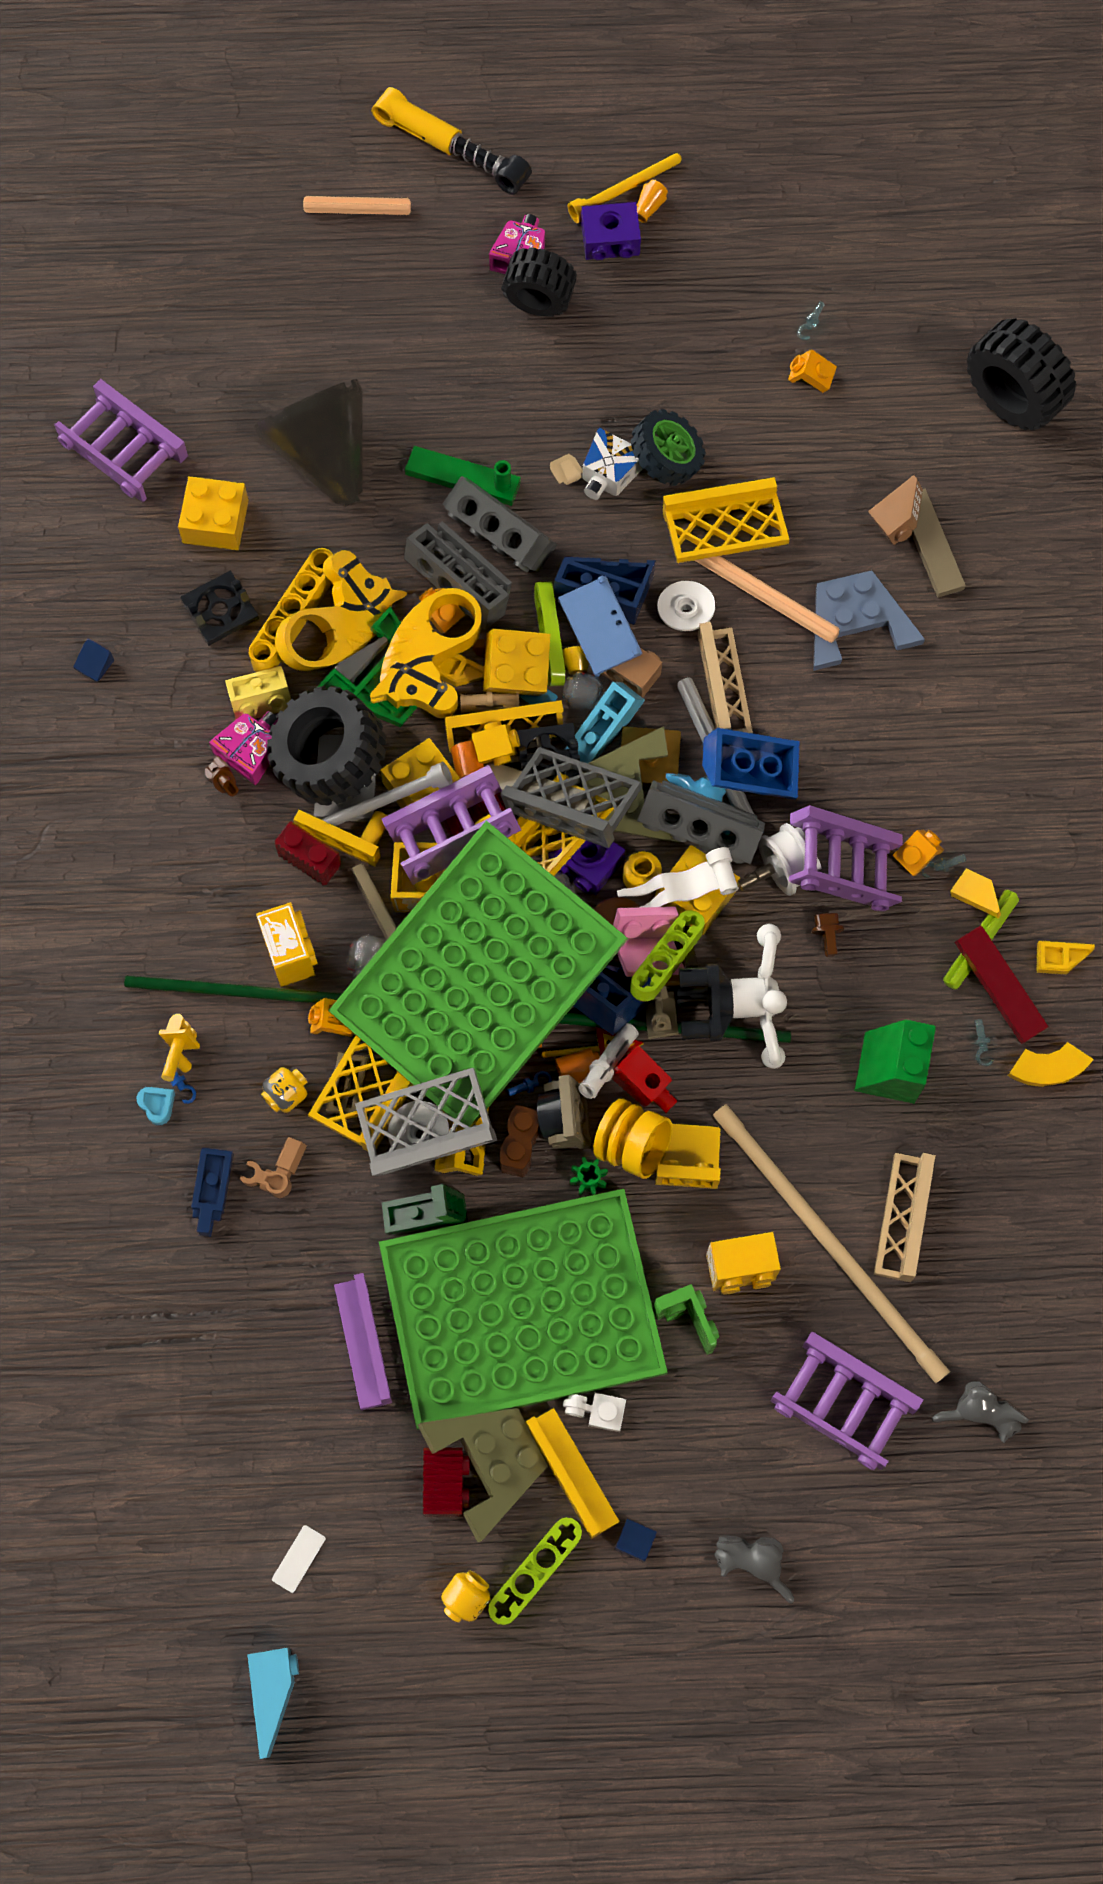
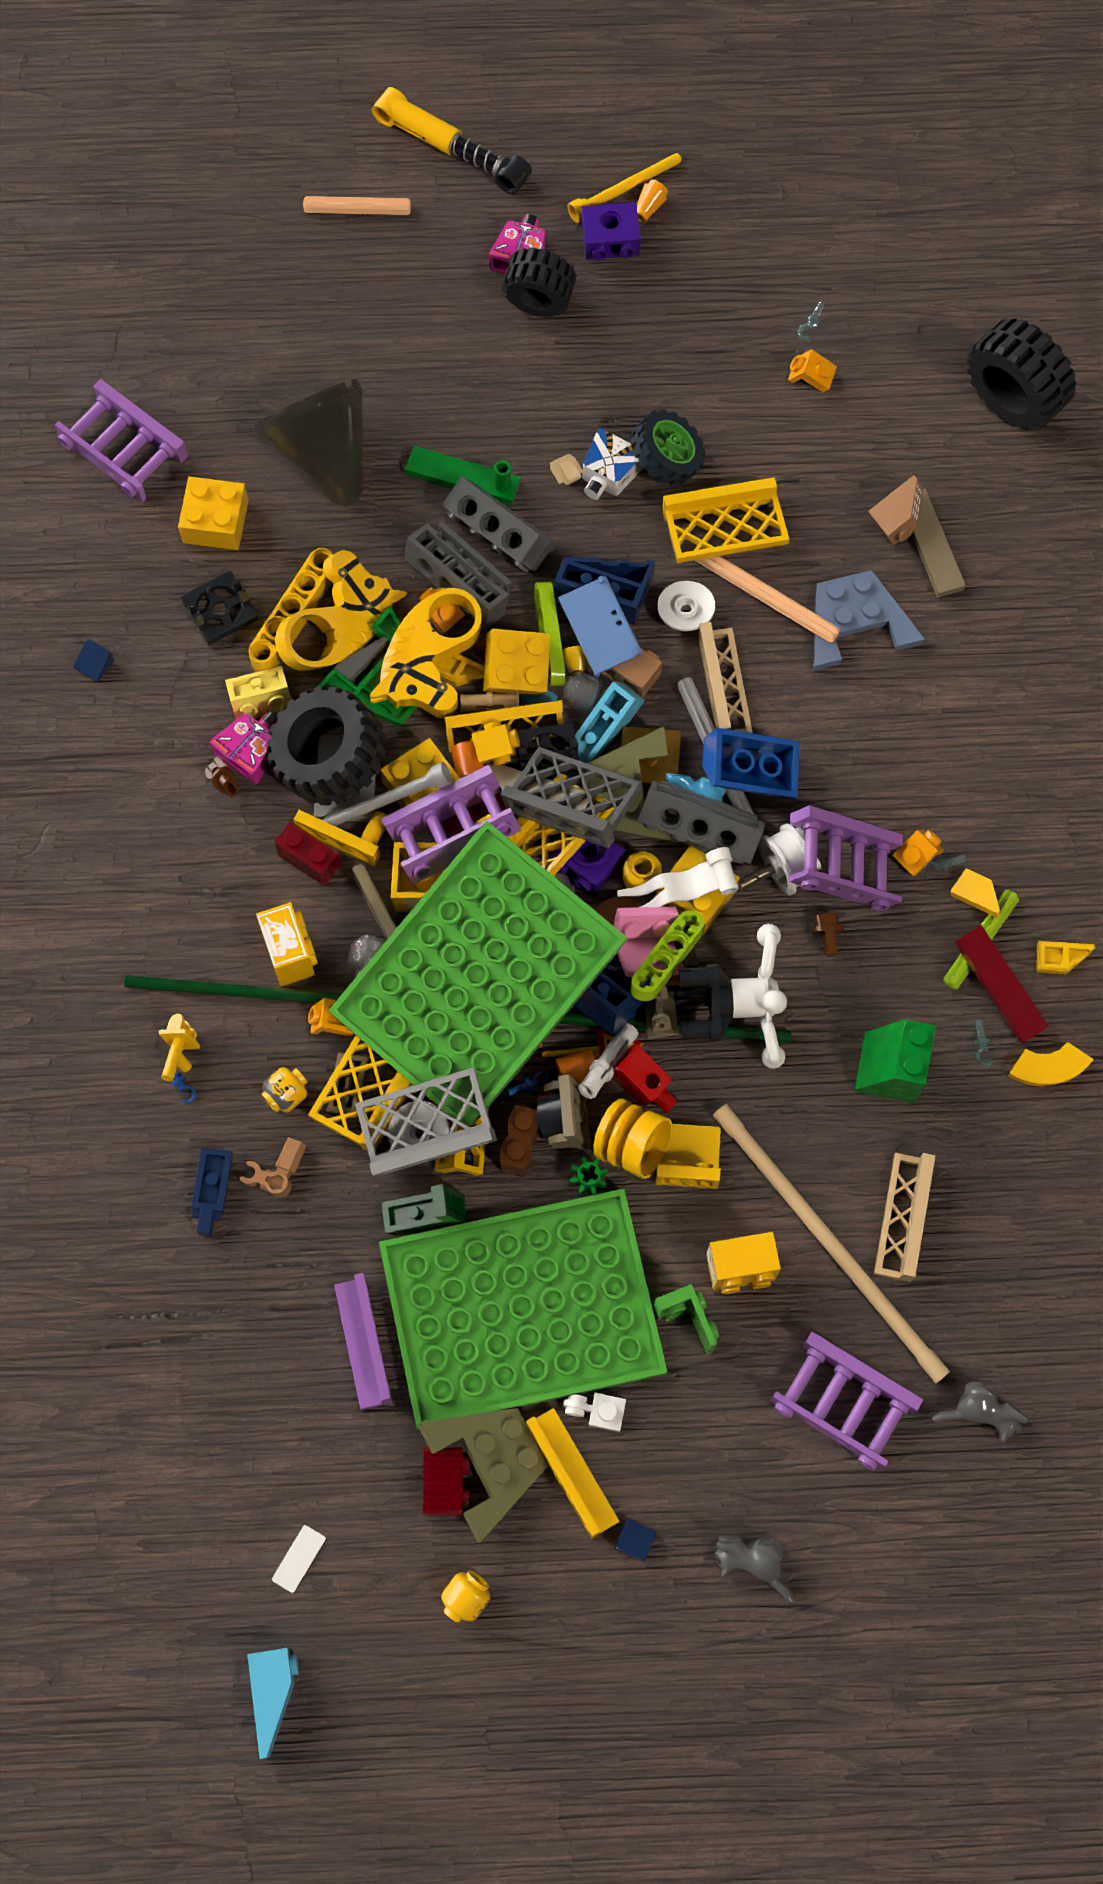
(156, 1104): medium azure tile -> none
(531, 1567): lime beam -> none

